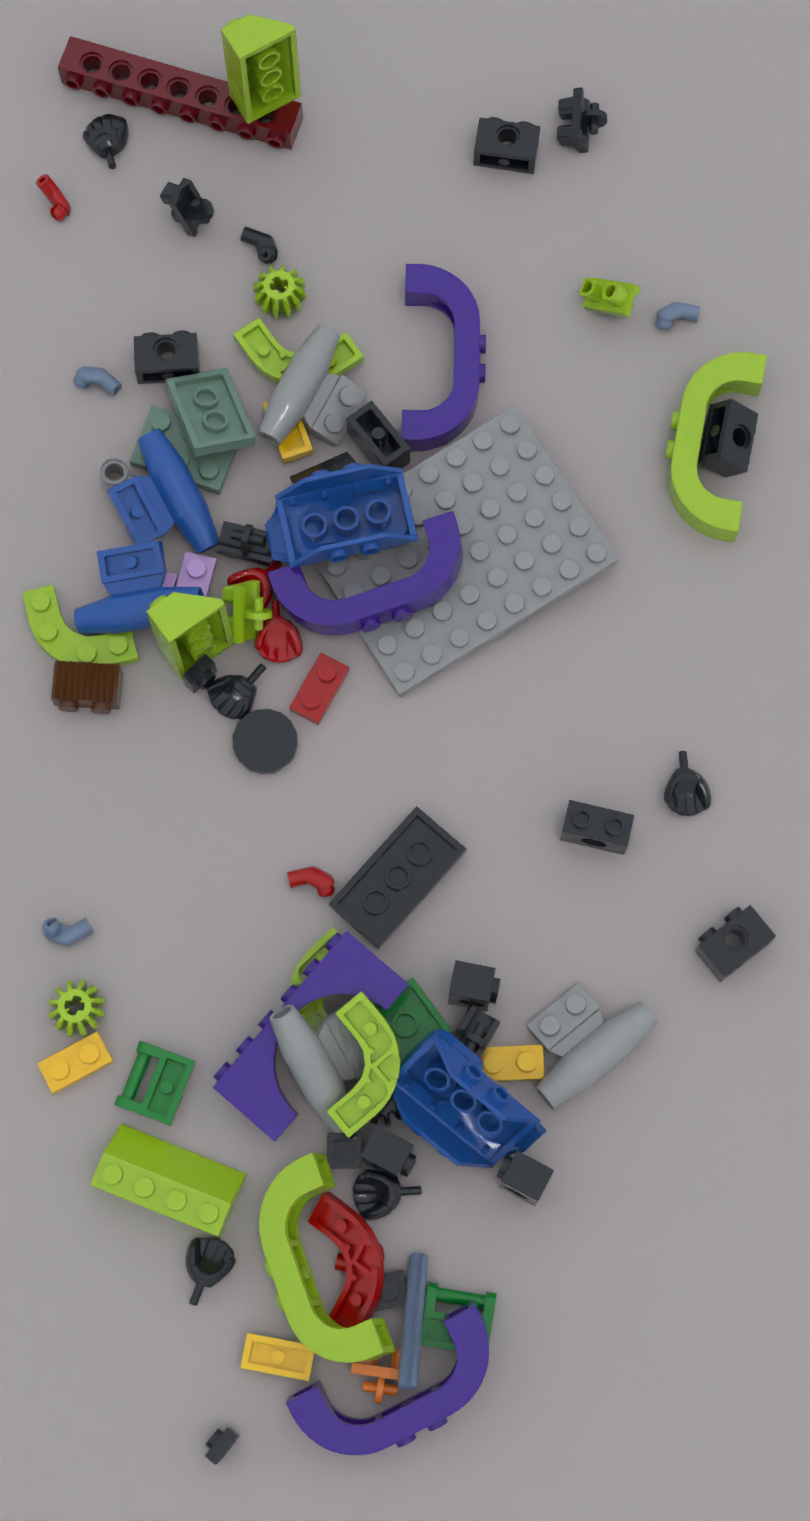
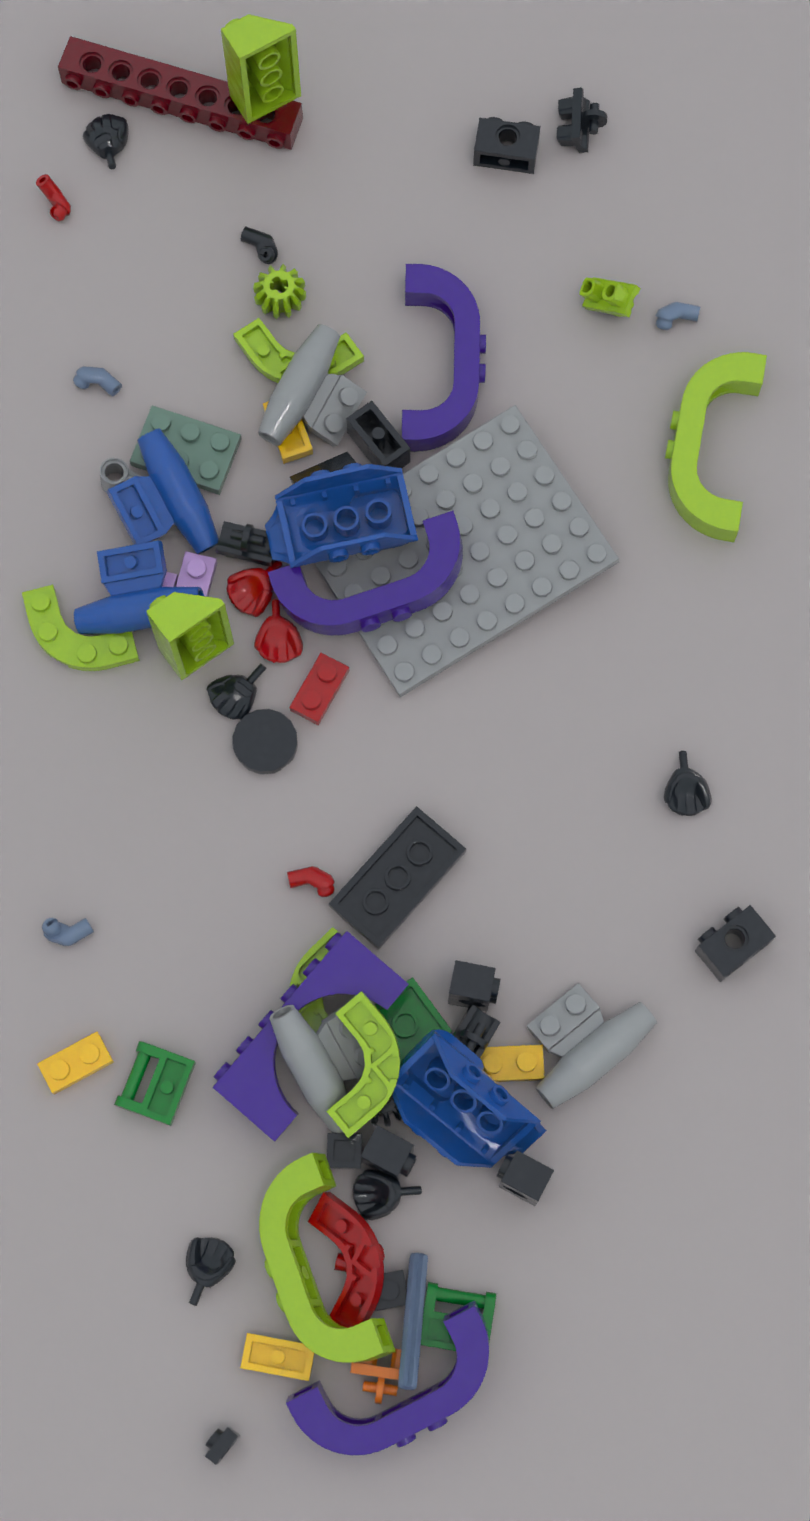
(71, 998): lime gear -> none
(87, 686): reddish brown brick -> none
(153, 369): black brick -> none
(169, 1180): lime slope -> none
(187, 205): black hips -> none
(200, 674): black plate -> none
(210, 412): sand green plate -> none
(247, 609): lime hips -> none
(597, 827): black brick -> none
(728, 438): black brick -> none

